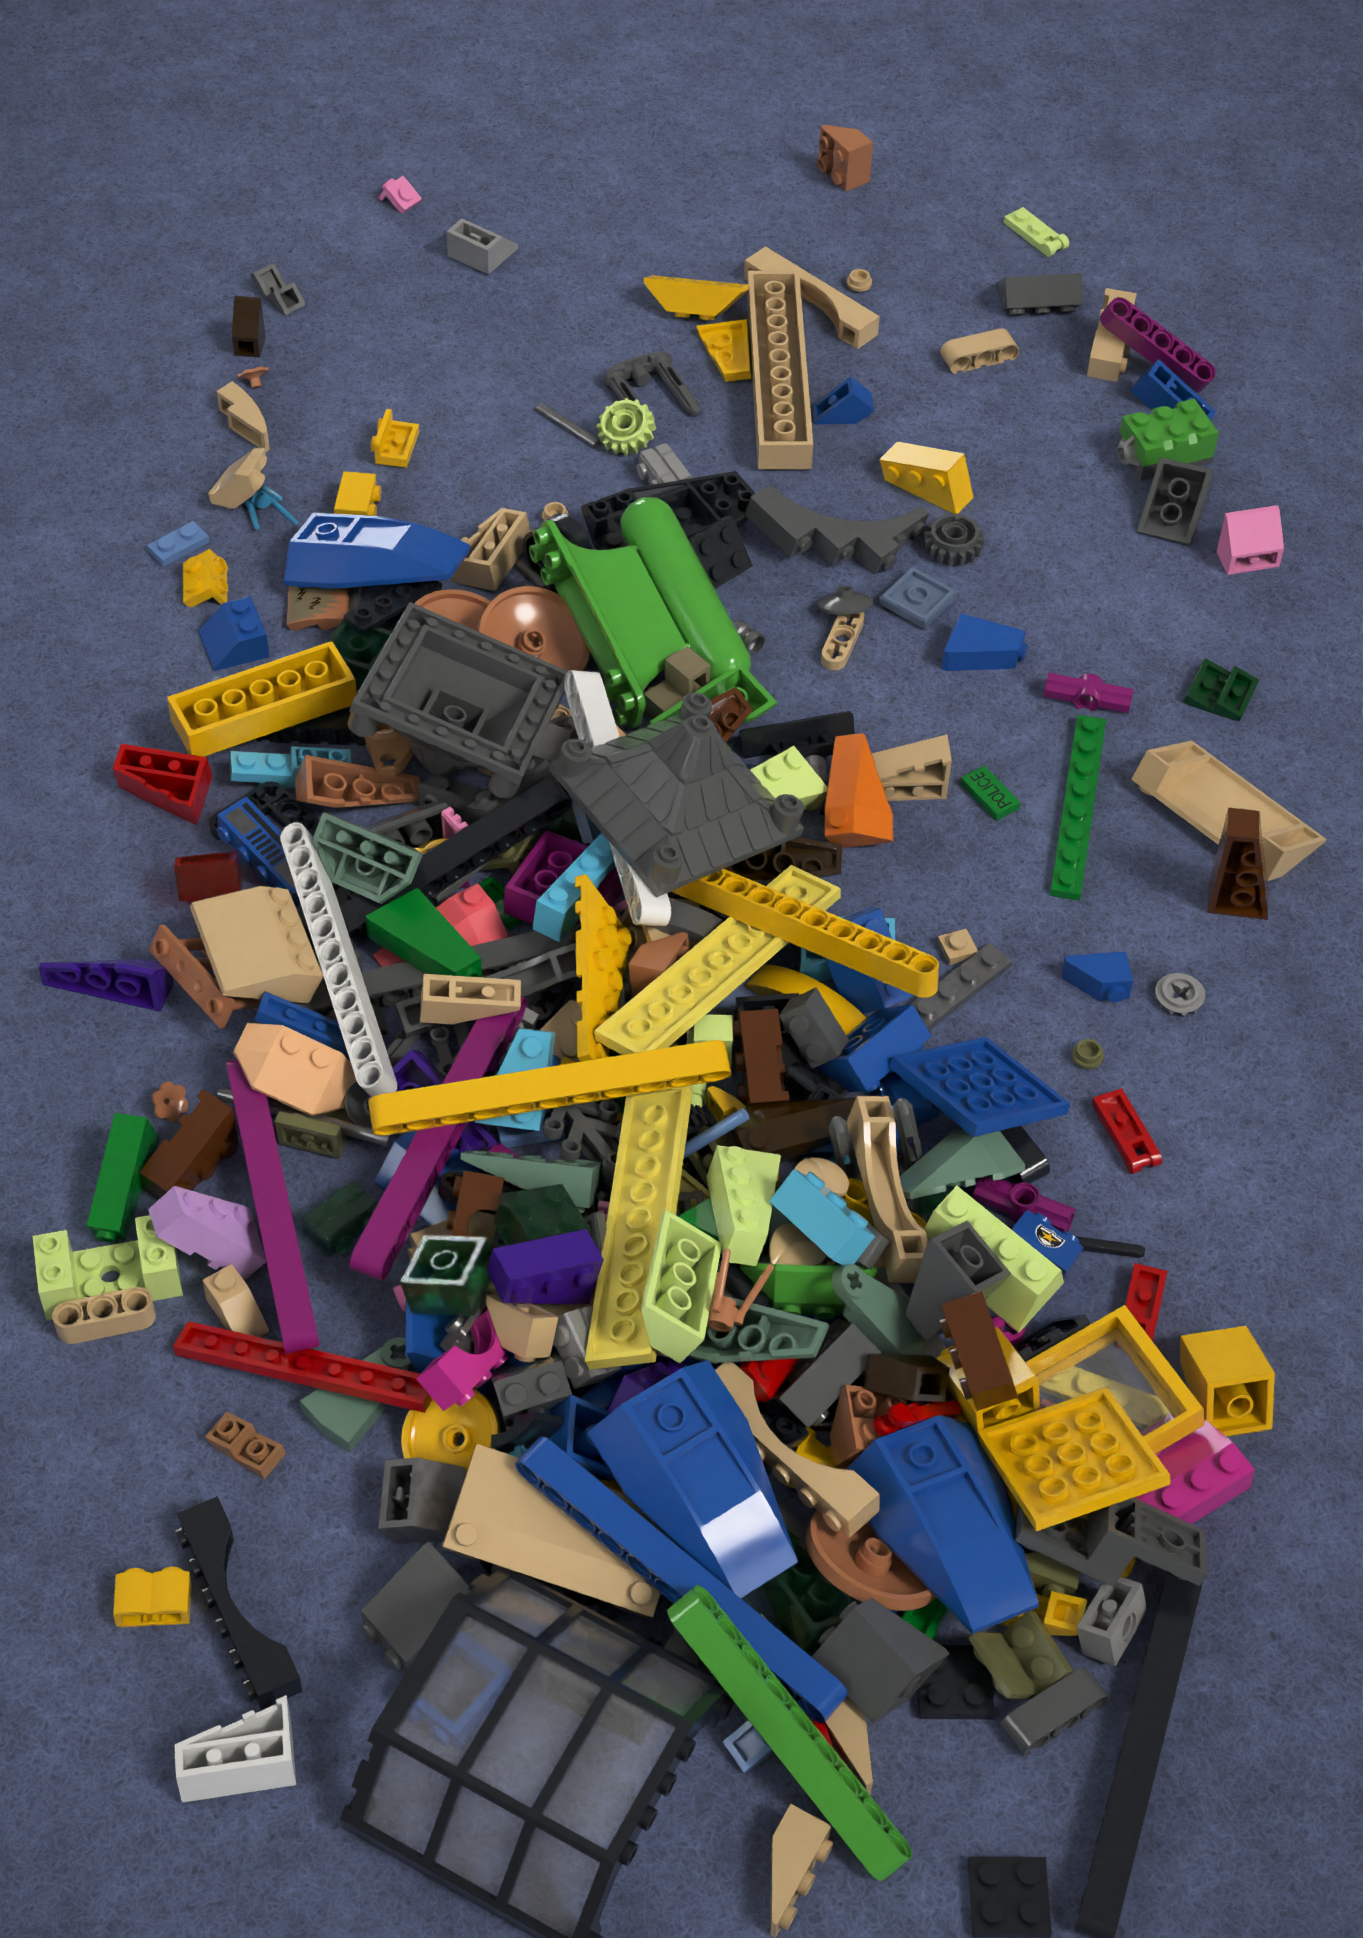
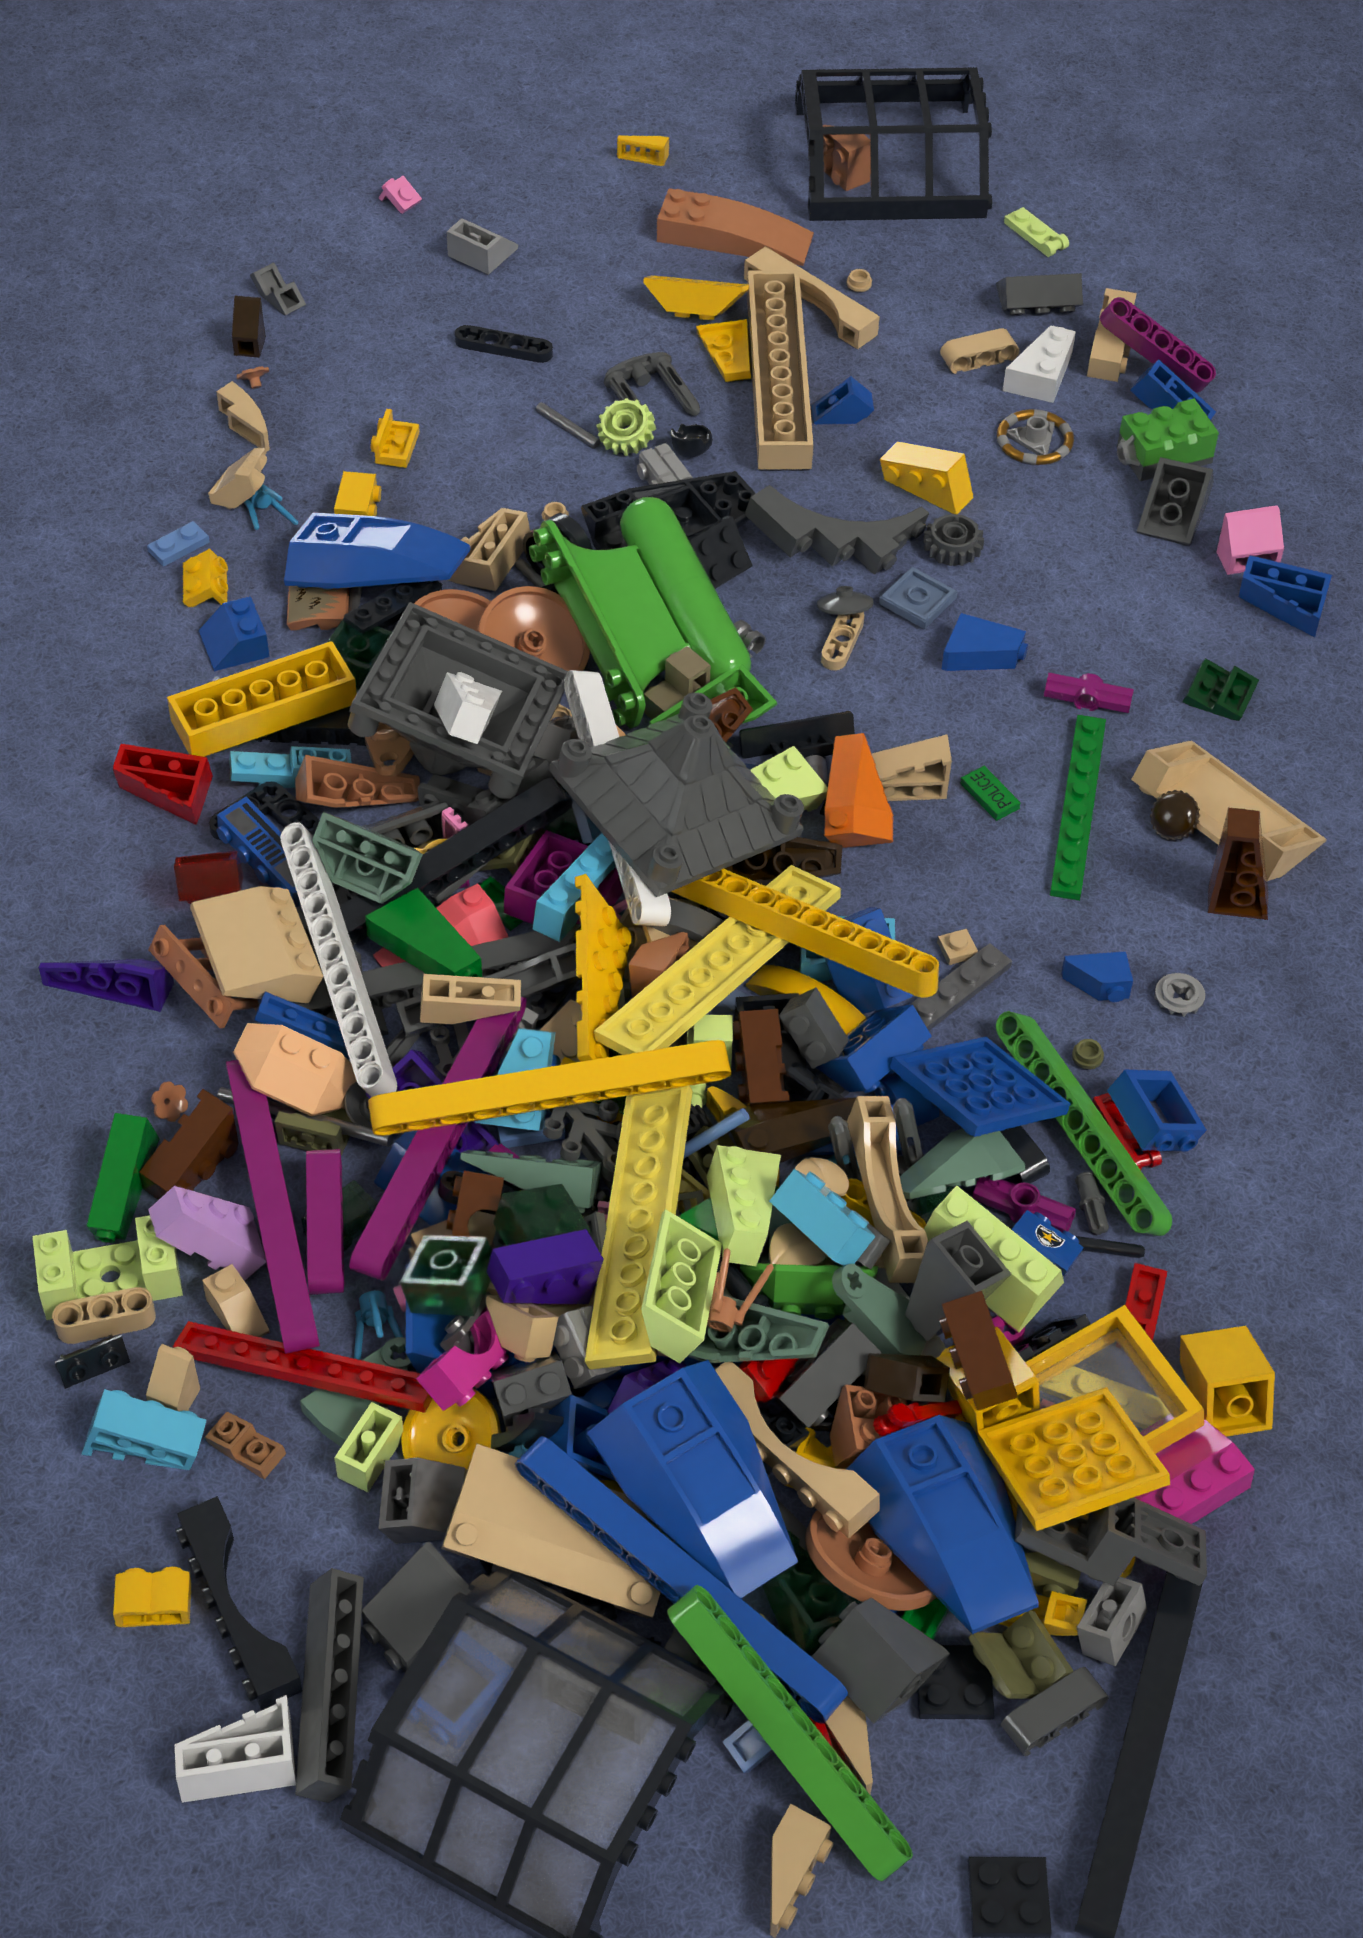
(92, 1361): none -> black hinge
(144, 1430): none -> medium azure wedge
(173, 1379): none -> tan slope
(324, 1222): none -> magenta beam
(330, 1686): none -> dark grey brick
(369, 1447): none -> yellowish green brick
(374, 1313): none -> dark azure plant
(465, 706): none -> white wedge
(504, 343): none -> black beam
(653, 143): none -> yellow slope
(691, 440): none -> black hair
(728, 227): none -> nougat slope
(967, 89): none -> black window
(1034, 436): none -> light grey piece
(1041, 365): none -> white wedge
(1092, 1202): none -> dark grey axle
(1093, 1129): none -> bright green beam
(1132, 1097): none -> blue window
(1175, 815): none -> dark brown hat
(1286, 592): none -> blue wedge

